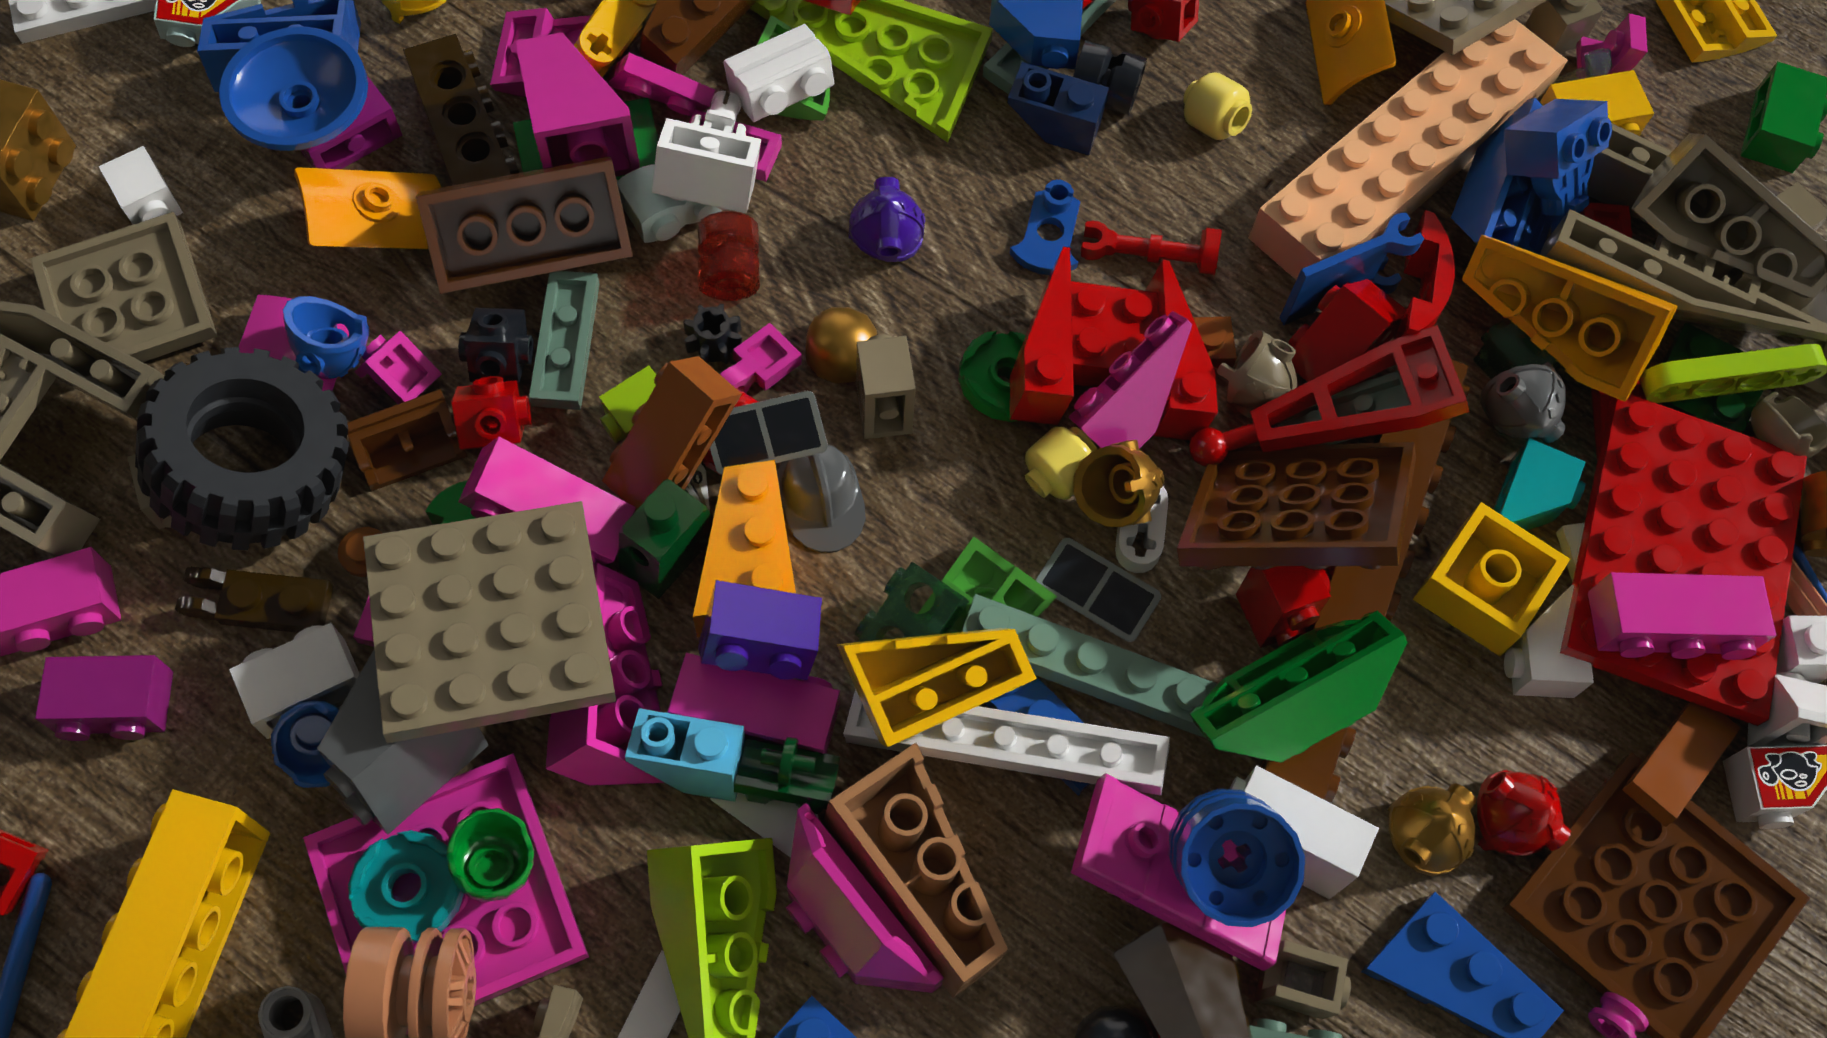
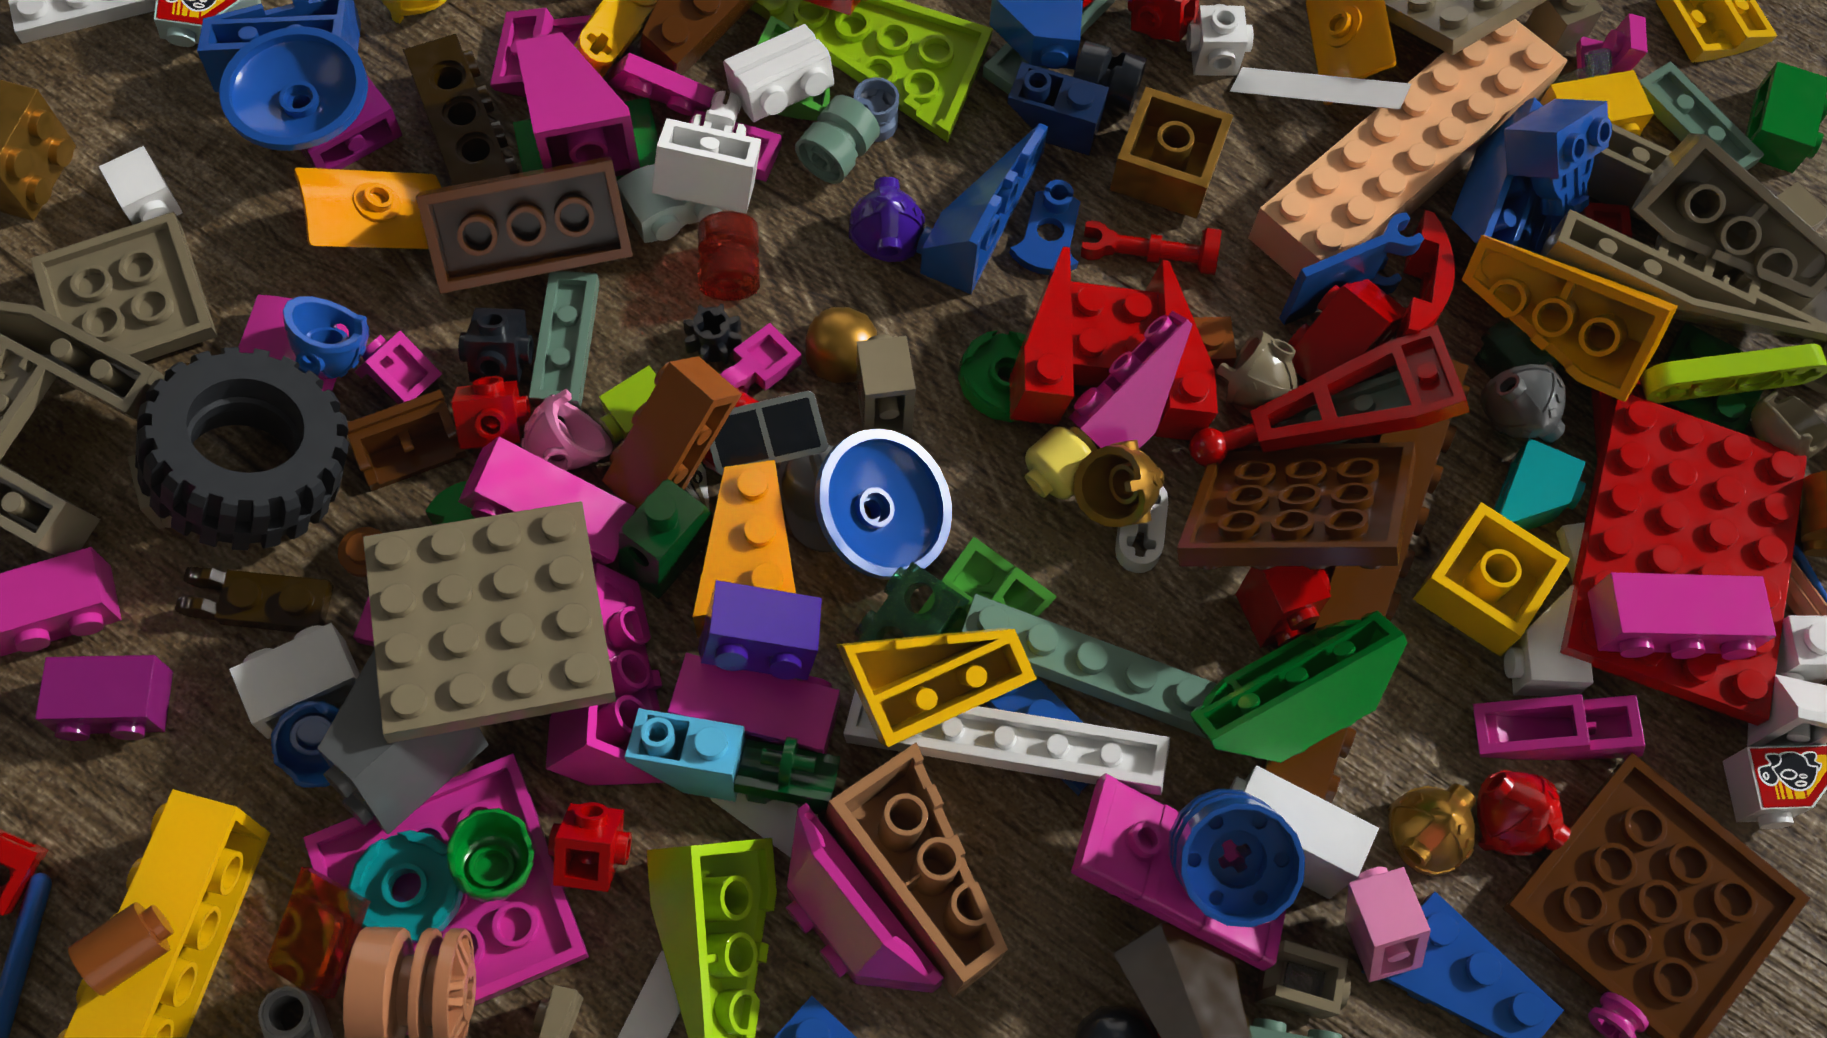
(121, 947): none -> dark orange brick
(317, 933): none -> clear red piece
(566, 443): none -> bright pink helmet
(589, 846): none -> red brick
(837, 139): none -> sand green wheel
(883, 101): none -> sand blue wheel
(905, 500): none -> blue dish
(973, 223): none -> blue wedge
(1099, 589): black sticker -> none
(1170, 152): none -> pearl gold brick
(1217, 106): light yellow head -> none
(1219, 40): none -> white brick
(1321, 88): none -> white sticker
(1386, 923): none -> bright pink brick
(1560, 728): none -> dark pink slope
(1680, 761): dark orange tile -> none
(1688, 111): none -> sand green plate

